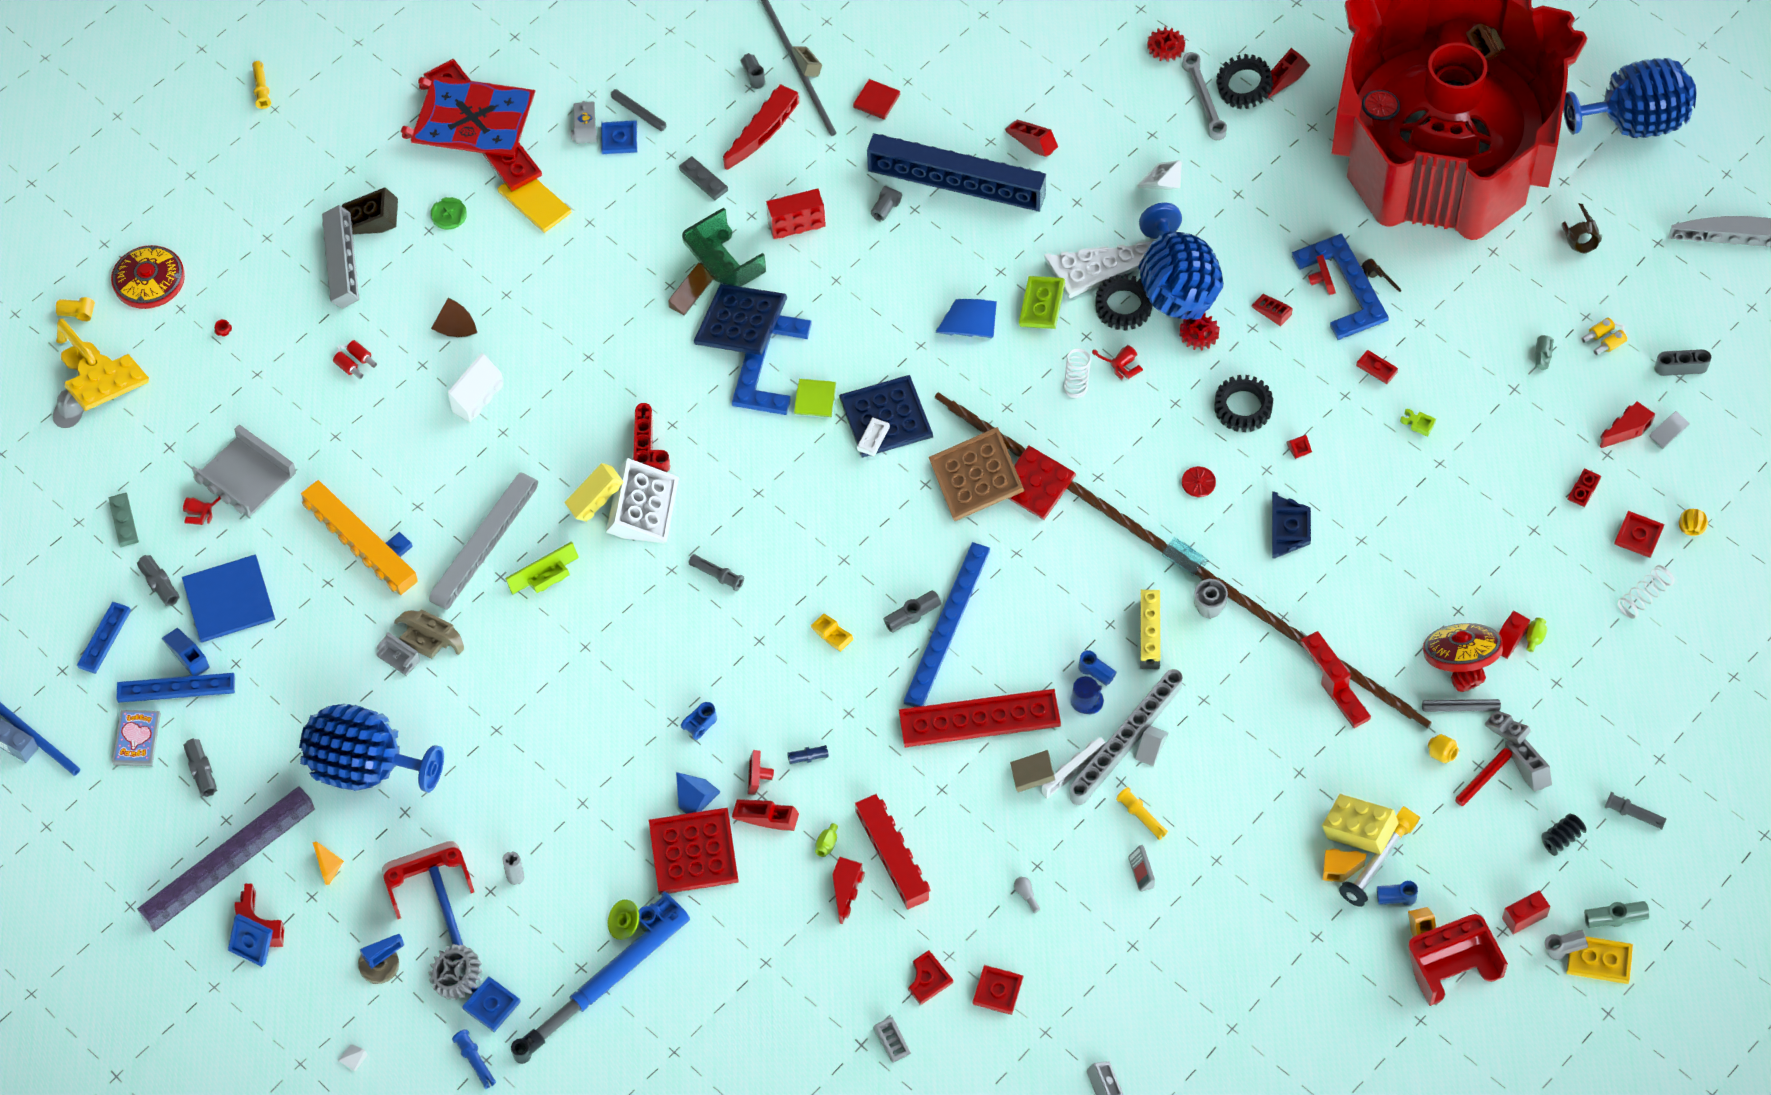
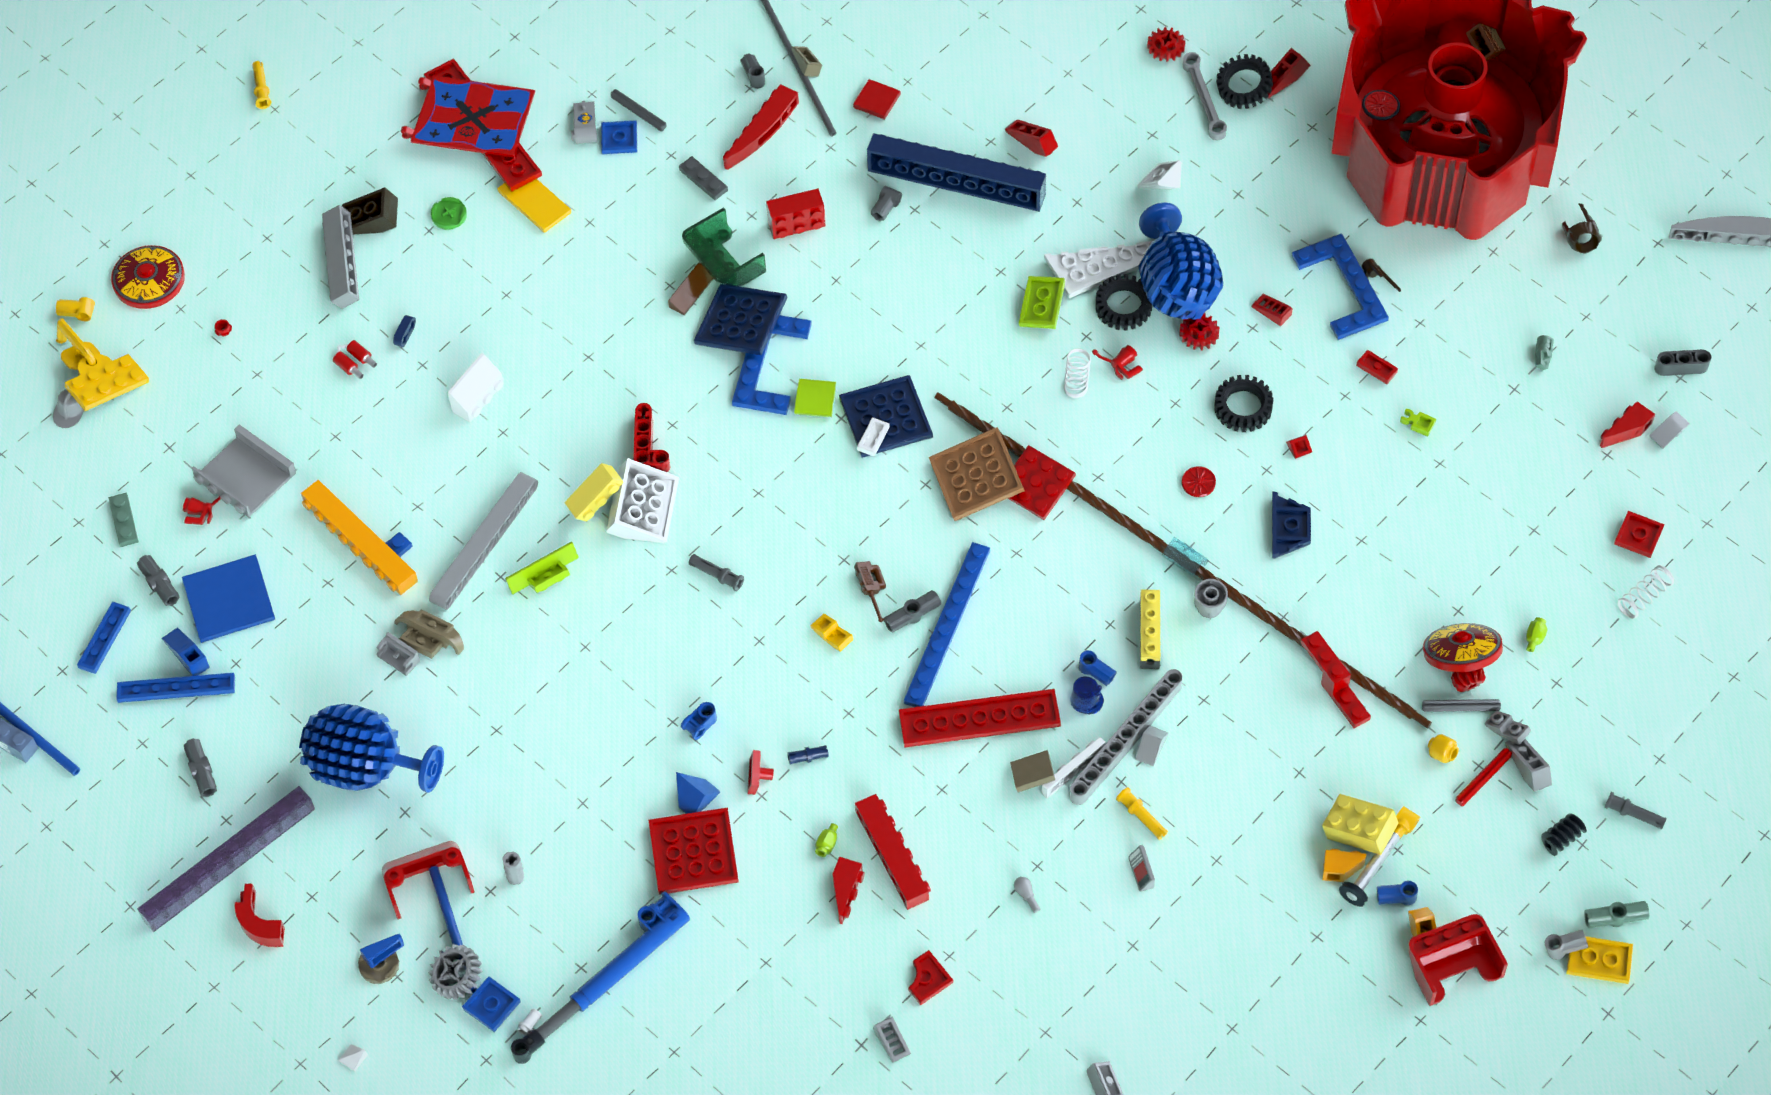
(136, 738): tile -> none
(250, 940): blue tile -> none
(328, 862): light orange slope -> none
(404, 331): none -> dark blue beam
(454, 320): reddish brown shield -> none
(469, 1051): blue pin -> none
(529, 1022): none -> white pin
(623, 919): lime dish -> none
(766, 814): red slope -> none
(868, 585): none -> reddish brown piece
(970, 318): blue slope -> none
(998, 990): red plate -> none
(1322, 276): red tile -> none
(1513, 632): red slope -> none
(1526, 912): red brick -> none
(1584, 487): red slope -> none
(1603, 328): yellow piece -> none
(1642, 99): blue plant -> none
(1693, 522): yellow piece -> none

